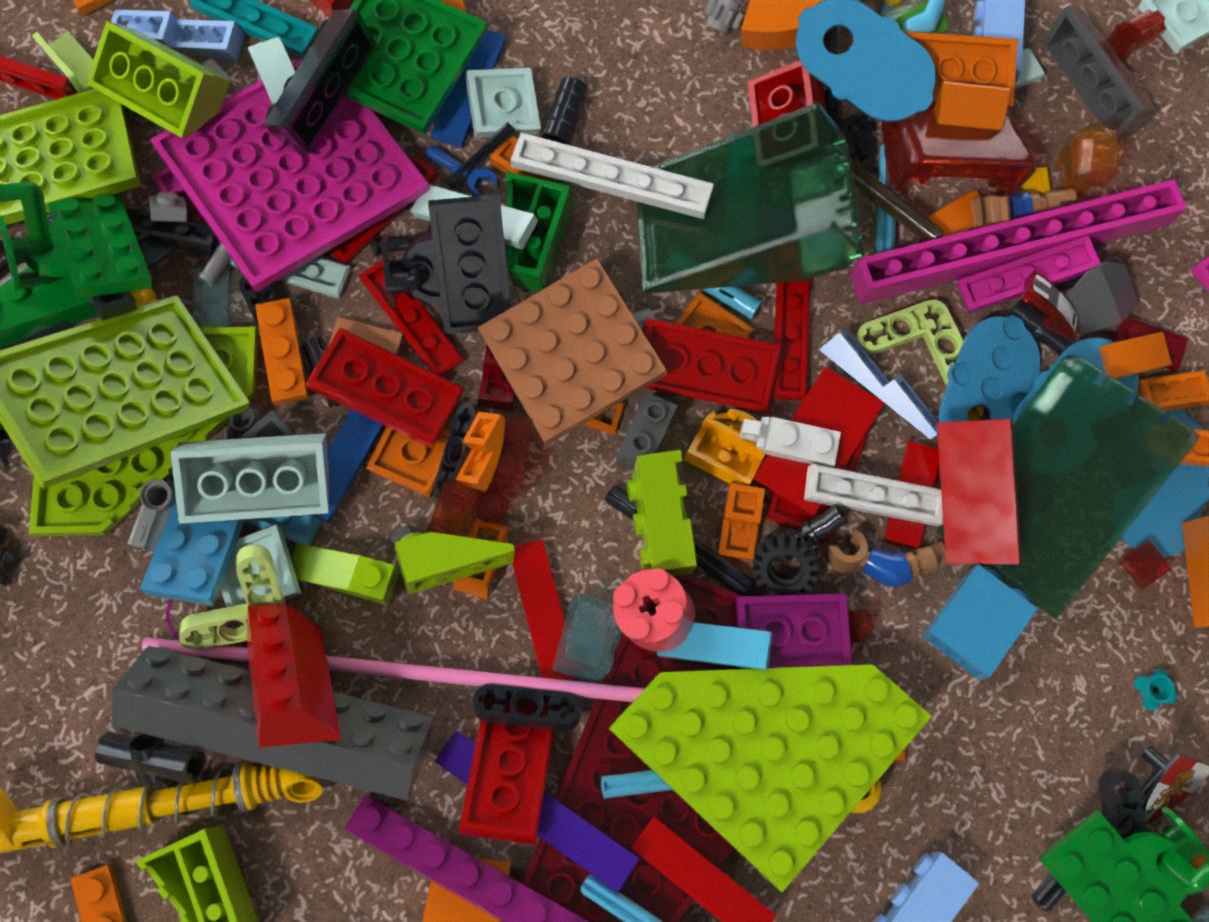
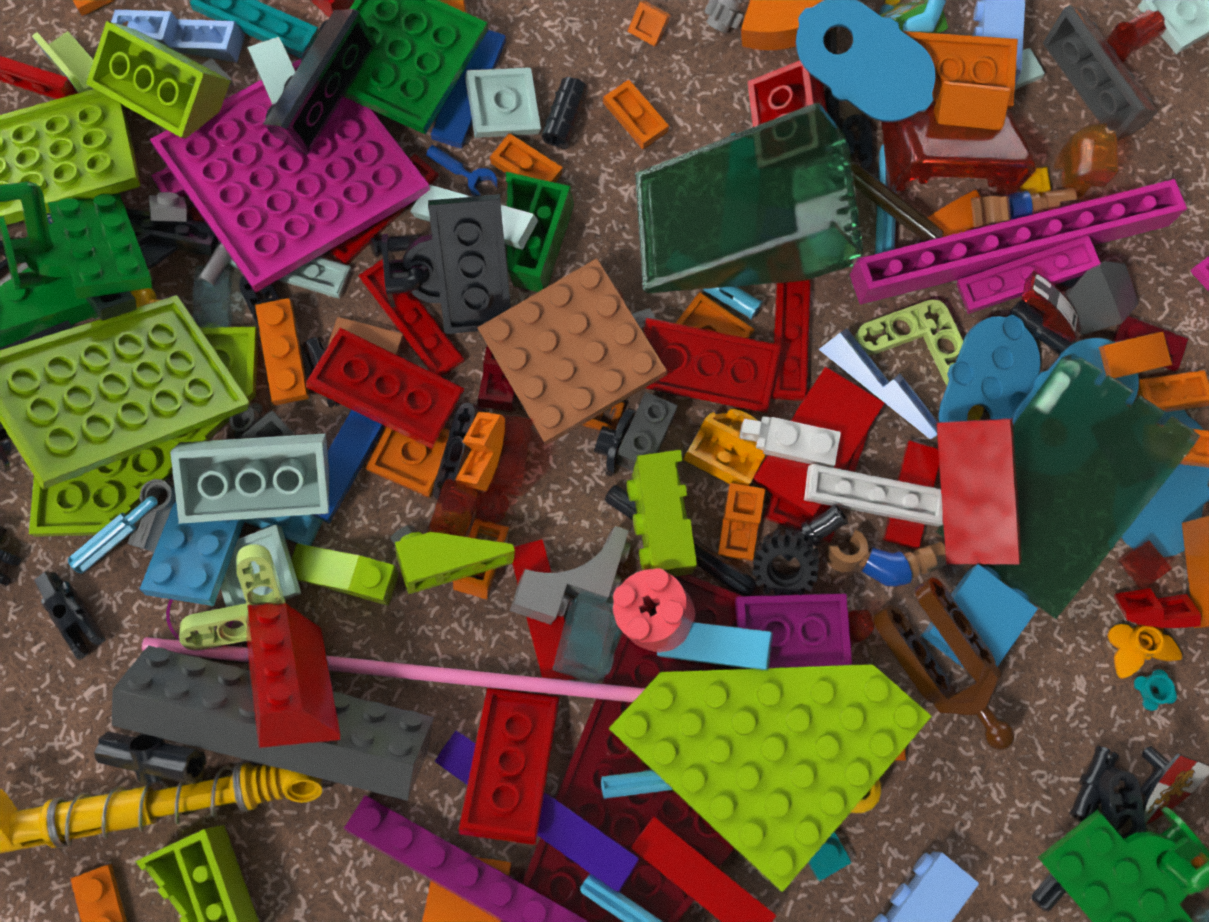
(68, 613): none -> black hinge
(109, 537): none -> medium azure axle
(479, 156): black piece -> none
(517, 694): black beam -> none
(542, 594): none -> light grey arch
(610, 440): none -> black animal
(612, 175): white plate -> none
(635, 114): none -> orange plate
(649, 23): none -> orange plate
(829, 858): none -> teal plate
(966, 646): none -> reddish brown piece
(1088, 796): none -> black pin
(1140, 644): none -> light orange animal
(1166, 612): none -> red slope

